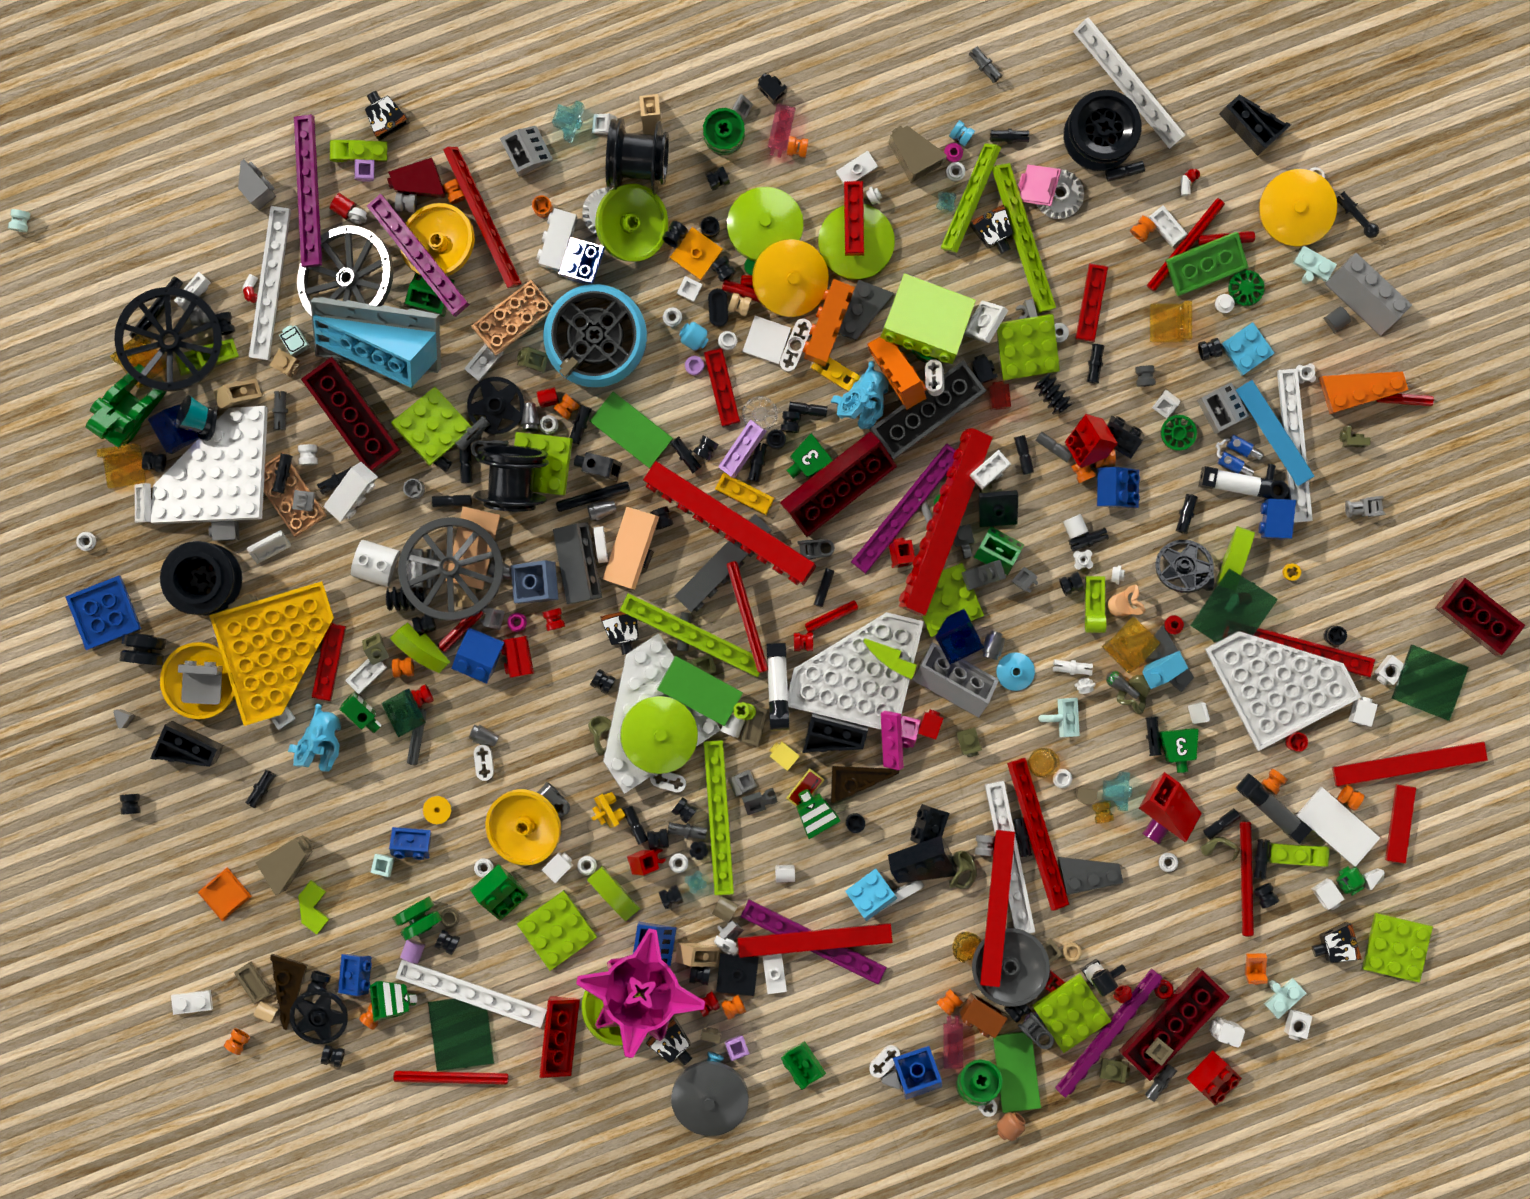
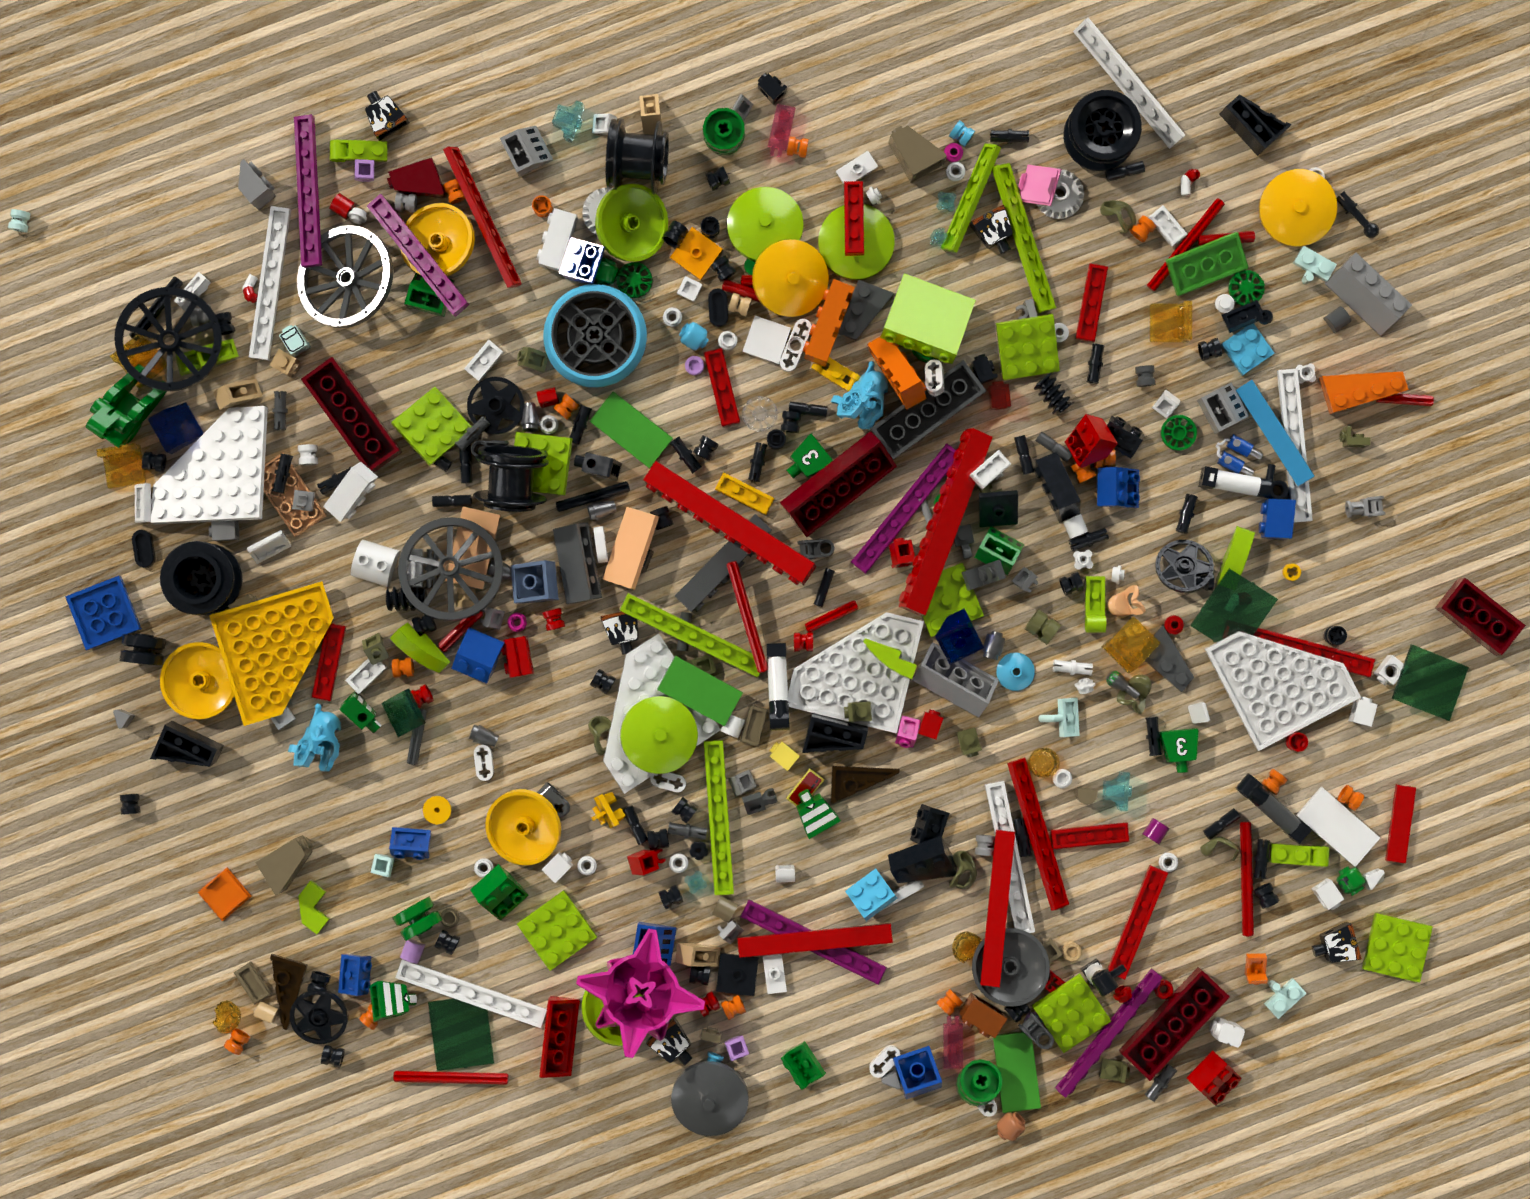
(80, 541): white plate -> none
(143, 548): none -> black tile
(192, 1002): white plate -> none
(197, 418): hat -> none
(201, 682): light grey bracket -> none
(227, 1017): none -> clear yellow hair
(260, 788): black pin -> none
(379, 337): medium azure piece -> none
(411, 486): light grey wheel -> none
(512, 318): light nougat tile -> none
(568, 366): dark tan plate -> none
(606, 272): none -> green head
(613, 893): lime slope -> none
(634, 279): none -> green wheel
(727, 946): white plate -> none
(742, 449): lavender plate -> none
(749, 709): lime bush -> none
(855, 823): black wheel -> none
(858, 711): none -> olive bracket
(892, 740): dark pink plate -> none
(938, 236): none -> clear light blue plate
(985, 64): dark grey pin -> none
(985, 321): white tile -> none
(1042, 626): none -> olive wheel
(1058, 487): none -> black wedge
(1086, 875): dark grey wing -> none
(1090, 835): none -> red tile
(1106, 815): clear yellow wheel -> none
(1114, 207): none -> olive piece
(1138, 919): none -> red plate
(1159, 1051): dark tan plate -> none
(1164, 669): medium azure slope -> none
(1171, 806): red slope -> none
(1246, 316): none -> black hinge
(1293, 1017): white brick -> none
(1409, 763): red tile -> none

